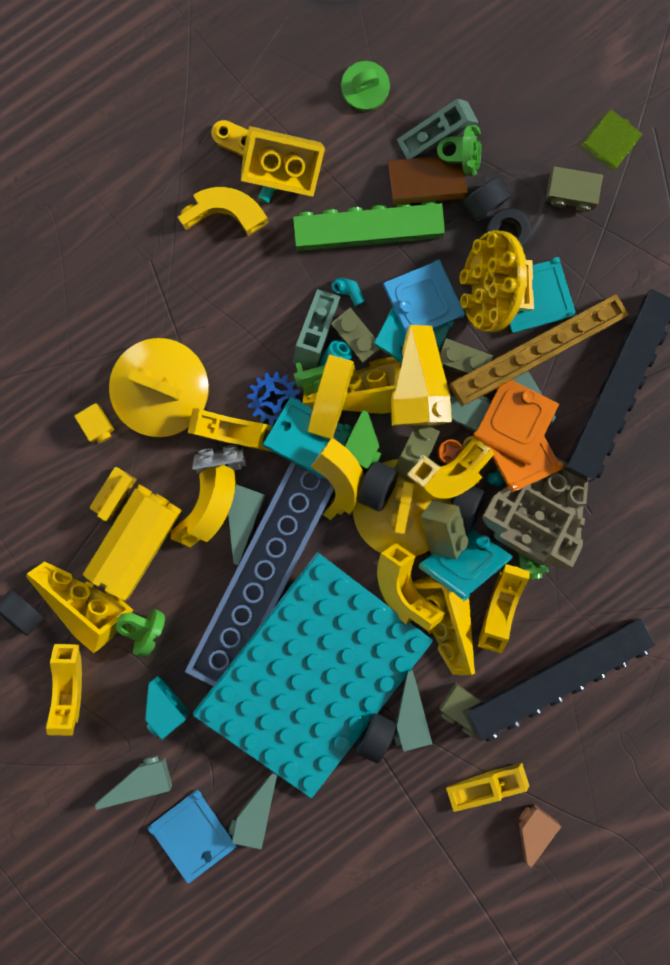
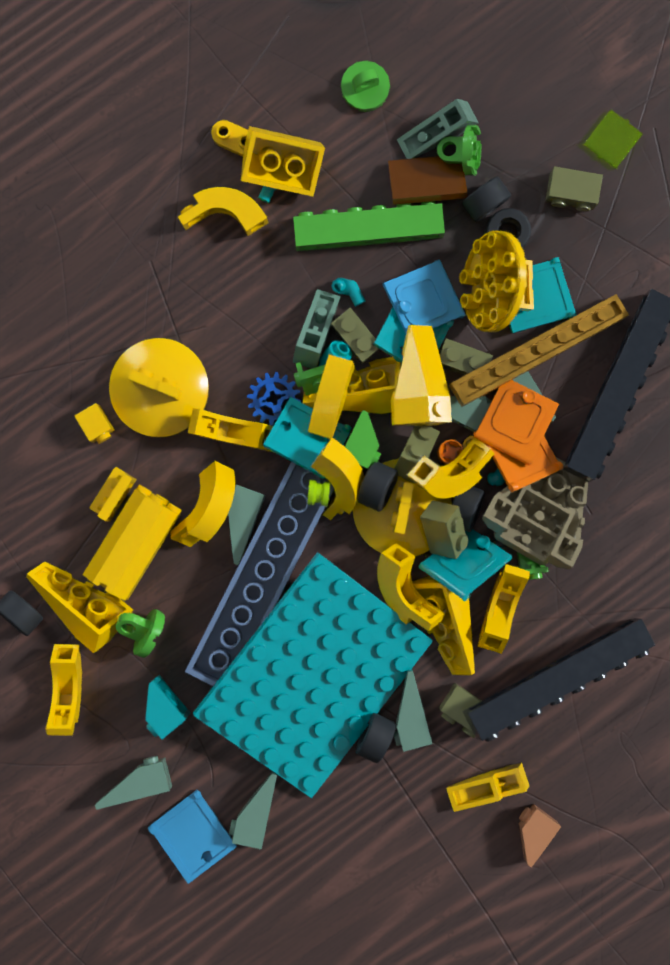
(229, 455): light grey hinge -> none
(318, 493): none -> lime wheel

